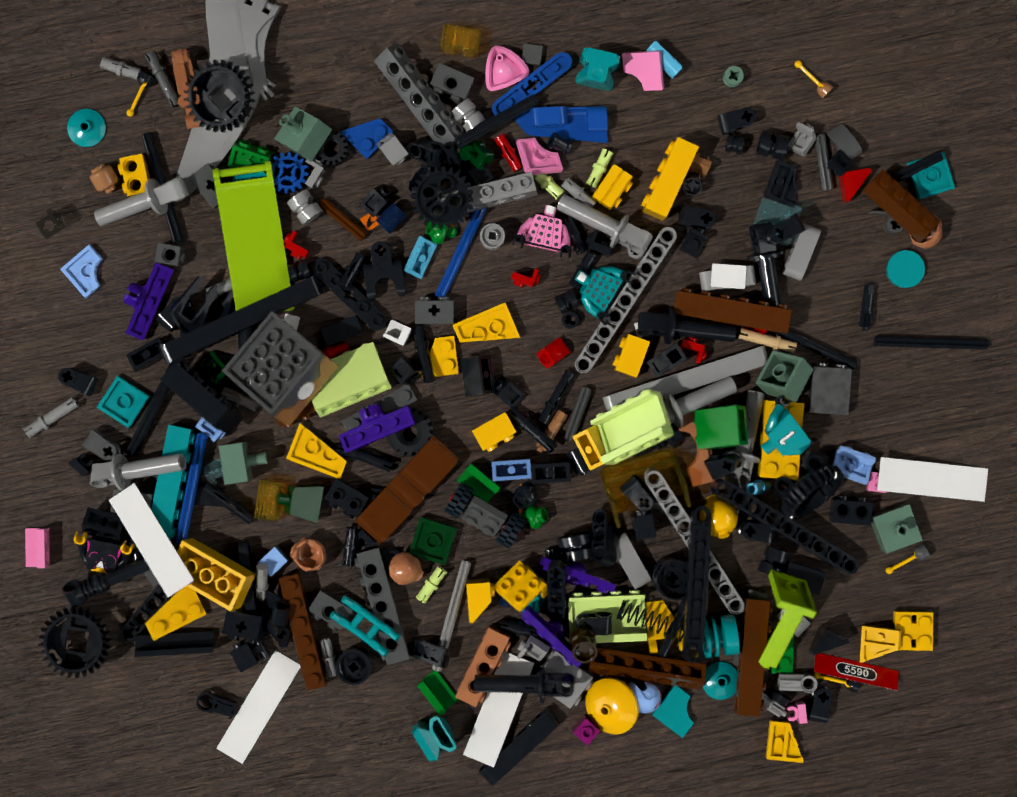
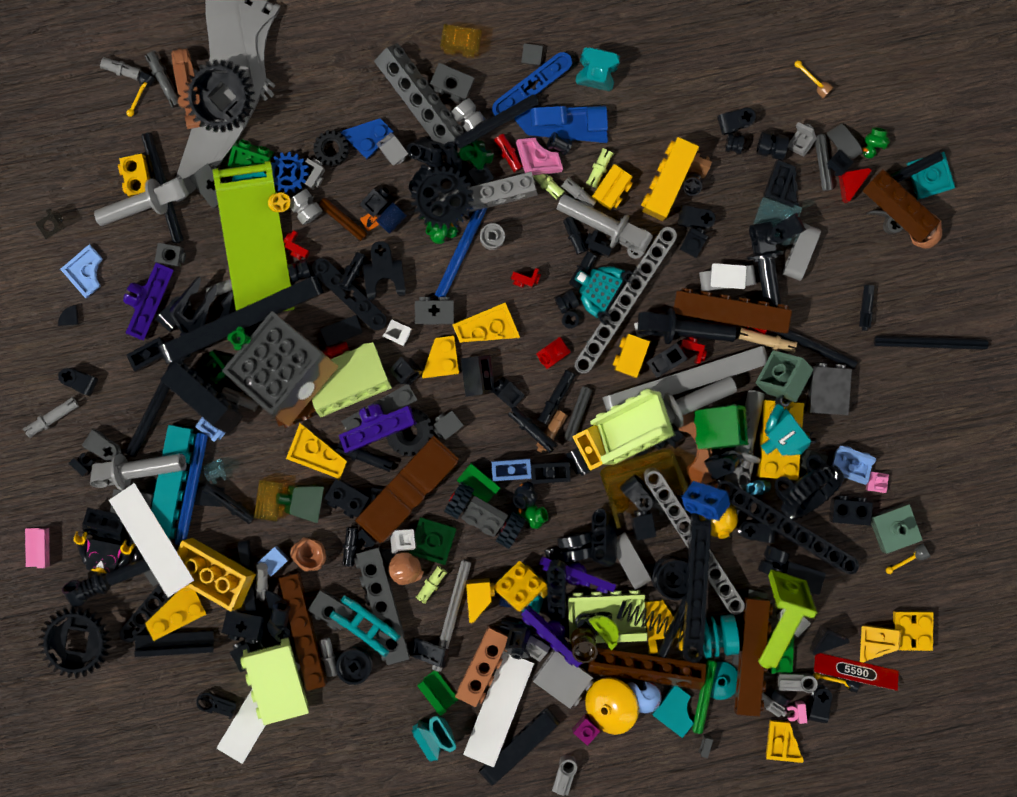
(69, 316): none -> black tile
(93, 134): teal dish -> none
(104, 178): medium nougat head -> none
(123, 401): teal tile -> none
(237, 462): sand green brick -> none
(238, 343): none -> green plate
(275, 683): none -> yellowish green panel
(283, 201): none -> yellow wheel
(292, 320): white sticker -> none
(302, 133): sand green brick -> none
(402, 540): none -> white panel
(420, 257): medium azure brick -> none
(422, 347): black pin -> none
(447, 425): none -> dark grey brick
(494, 431): yellow brick -> none
(504, 68): bright pink hat -> none
(517, 643): none -> black bracket
(544, 684): black piece -> none
(545, 232): bright pink torso -> none
(564, 776): none -> light grey piece
(606, 629): none -> lime tile
(646, 67): bright pink tile -> none
(669, 63): medium azure brick -> none
(704, 697): none -> green axle
(705, 746): none -> dark grey tile
(706, 500): none -> blue brick
(730, 79): sand green wheel -> none
(877, 138): none -> green animal
(905, 269): teal tile -> none
(932, 479): white sticker -> none

